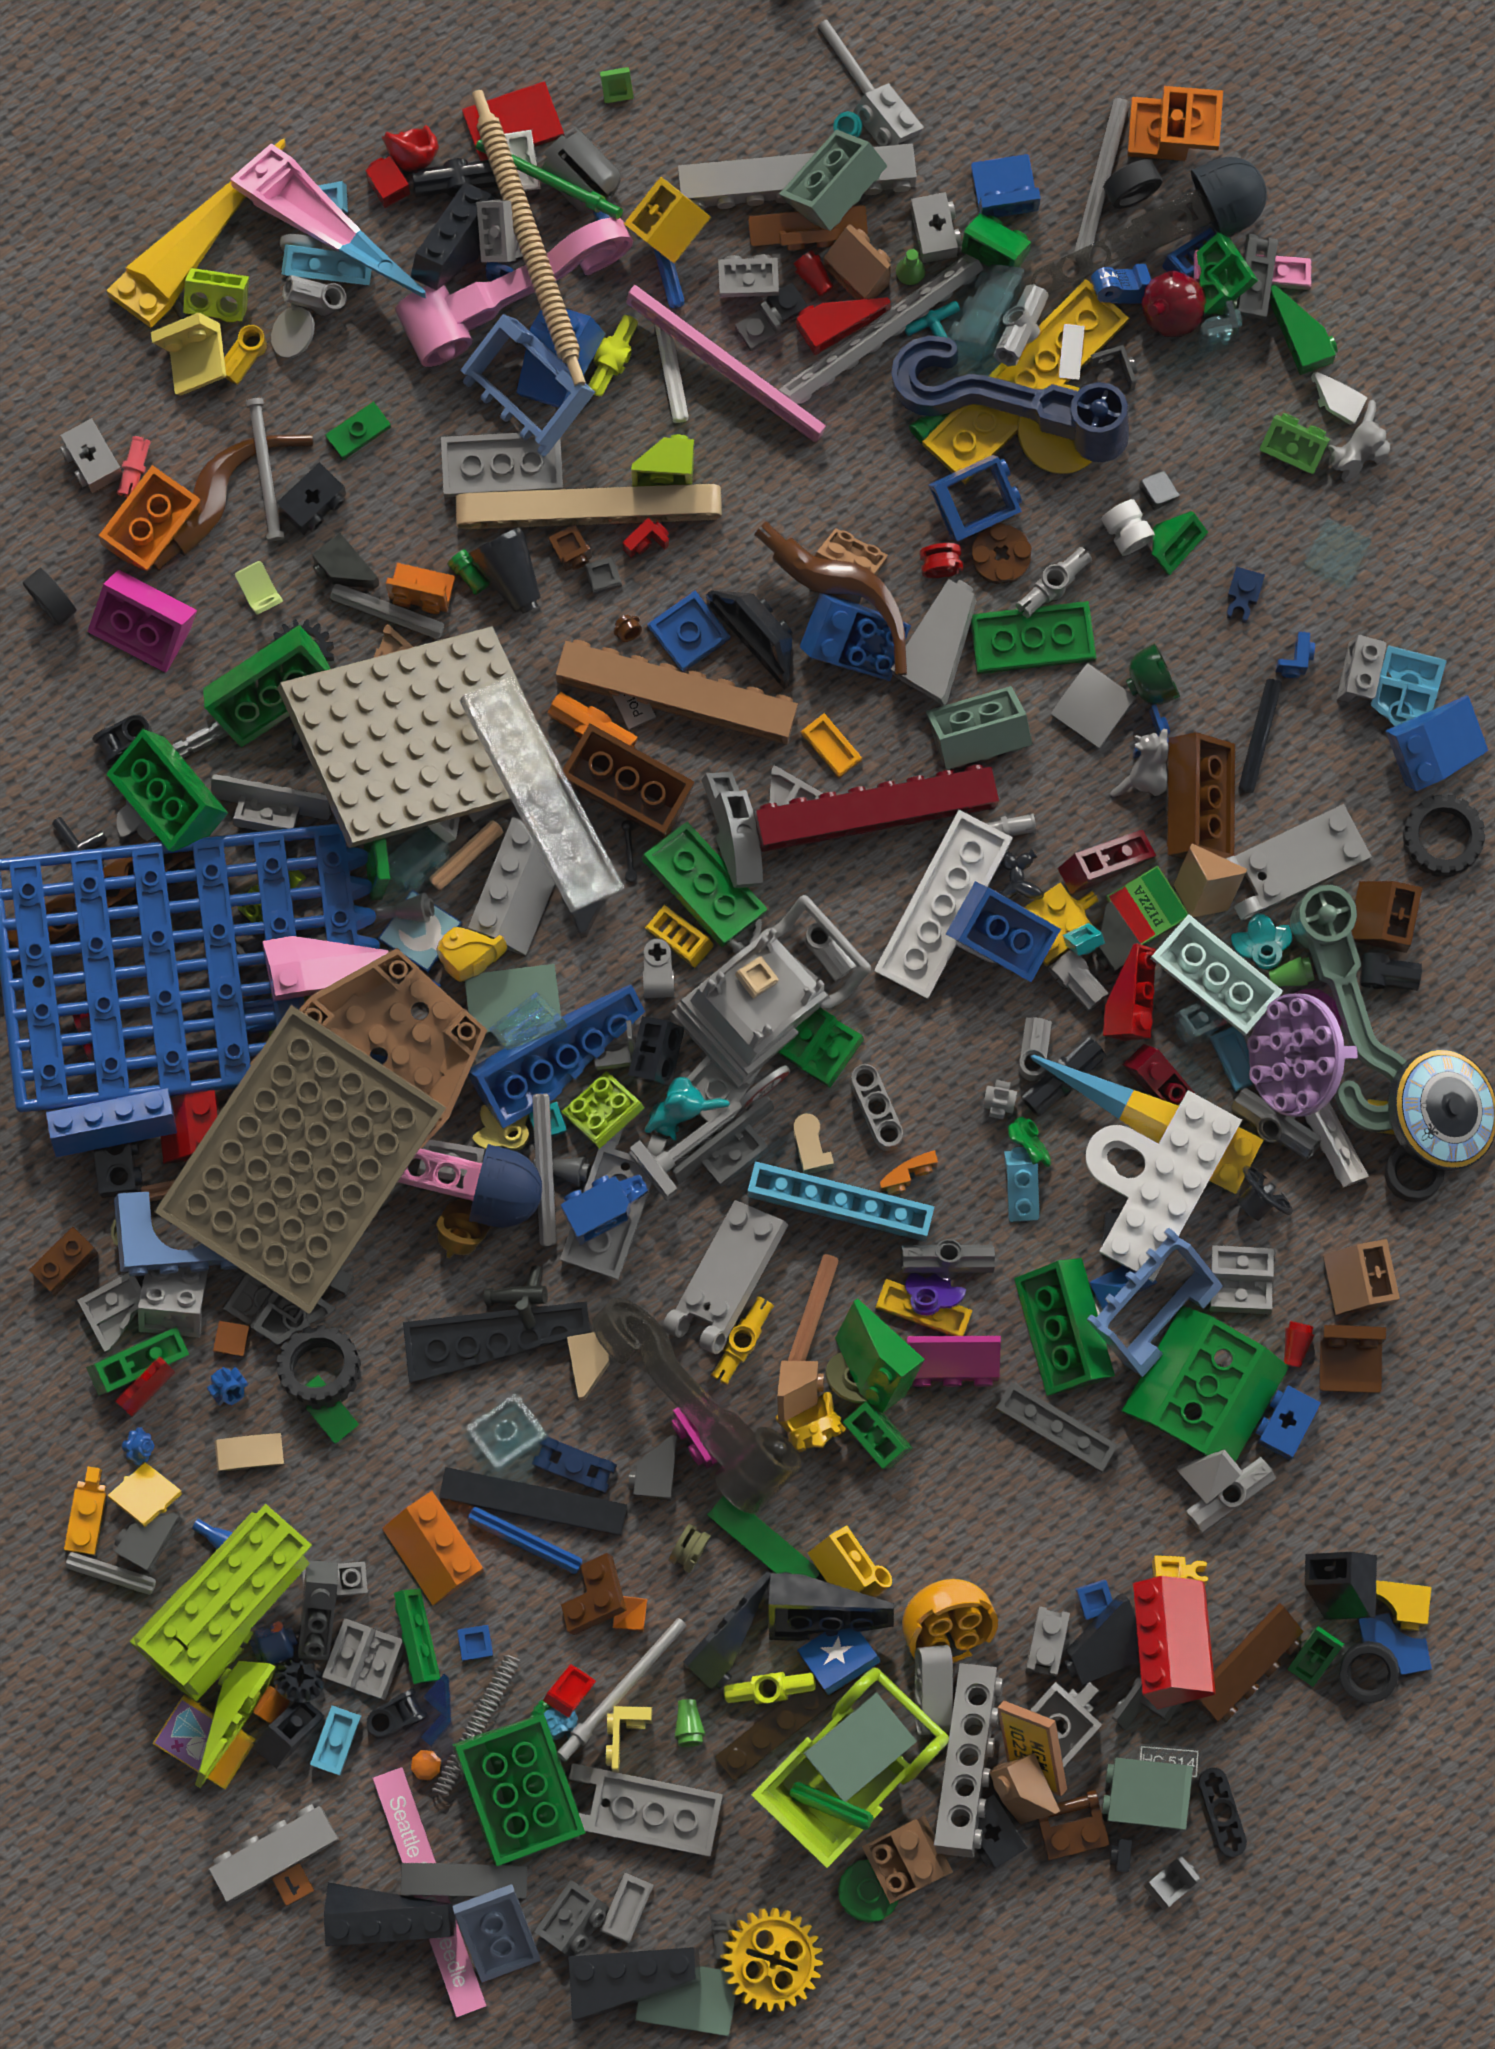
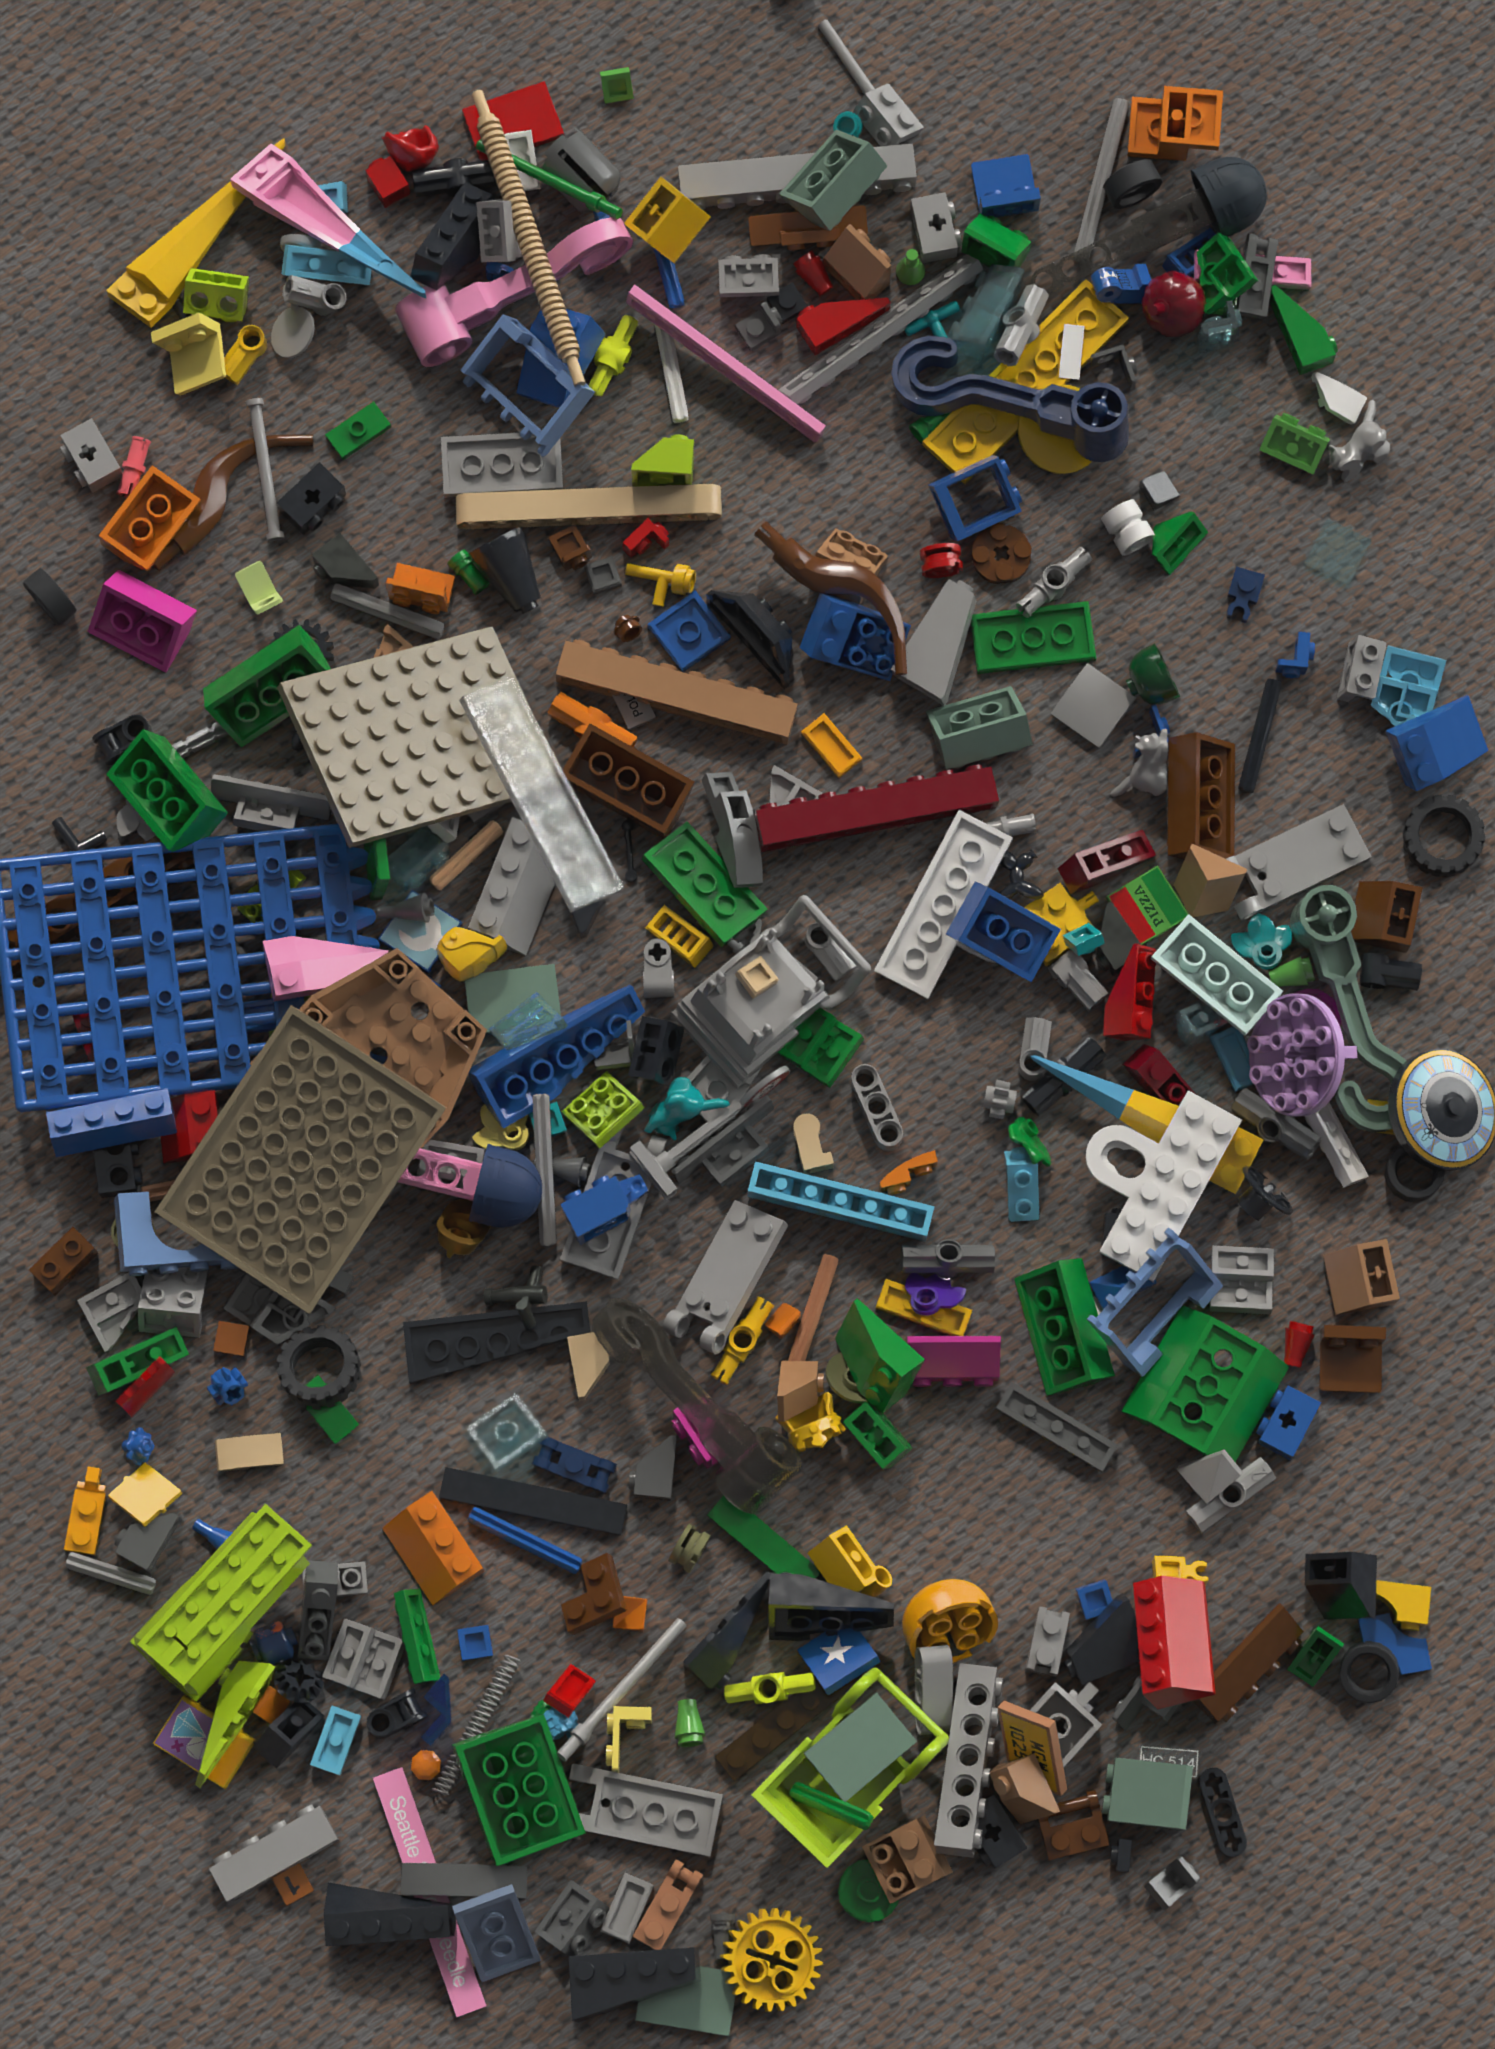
(667, 1906): none -> nougat plate
(681, 580): none -> yellow piece
(783, 1320): none -> orange slope

